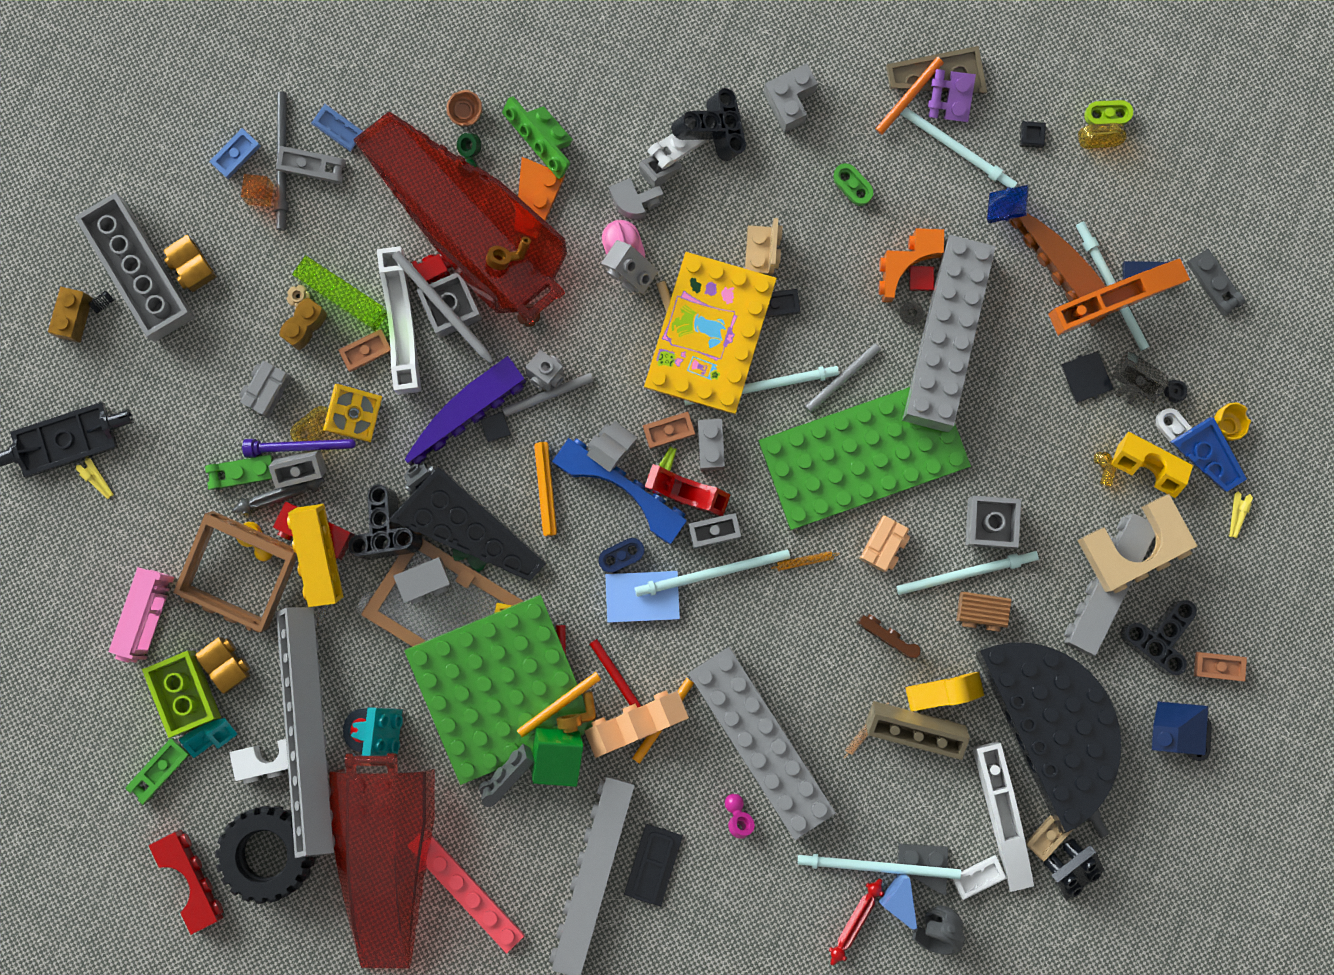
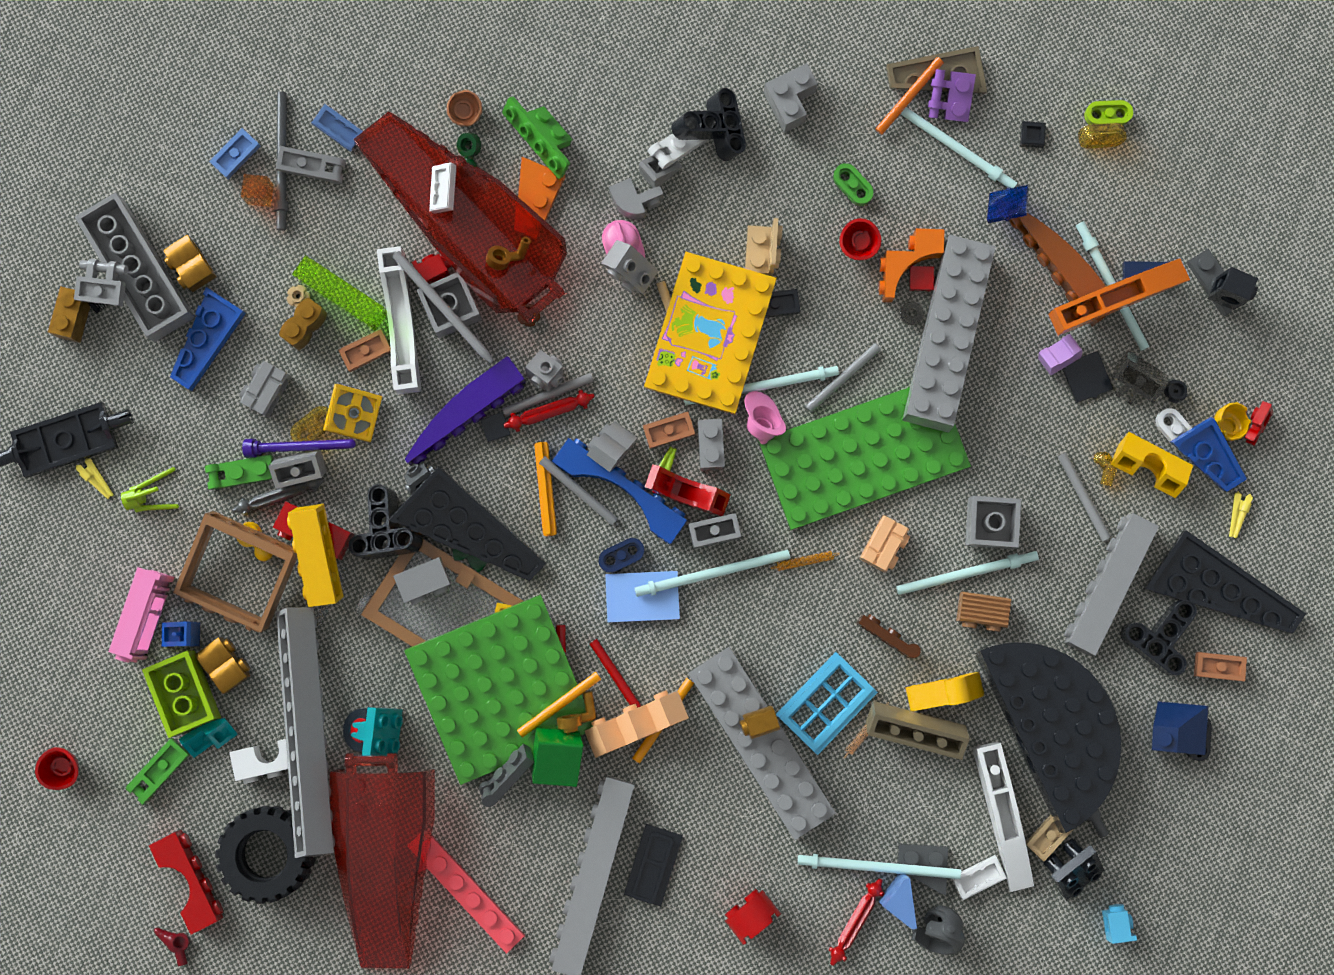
(57, 769): none -> red helmet
(97, 290): none -> light grey plate
(136, 496): none -> lime plant
(175, 943): none -> dark red animal
(181, 634): none -> blue slope
(210, 331): none -> blue wing
(442, 188): none -> white plate
(549, 410): none -> red wheel
(578, 490): none -> light grey bar
(734, 804): dark pink plate -> none
(752, 916): none -> red brick
(759, 722): none -> pearl gold brick
(764, 417): none -> bright pink piece
(842, 719): none -> medium azure piece
(860, 239): none -> red helmet
(1060, 354): none -> lavender piece
(1084, 497): none -> light grey bar
(1118, 924): none -> medium azure brick
(1172, 541): tan arch -> none
(1213, 582): none -> black wing
(1233, 288): none -> black brick
(1260, 419): none -> red plate

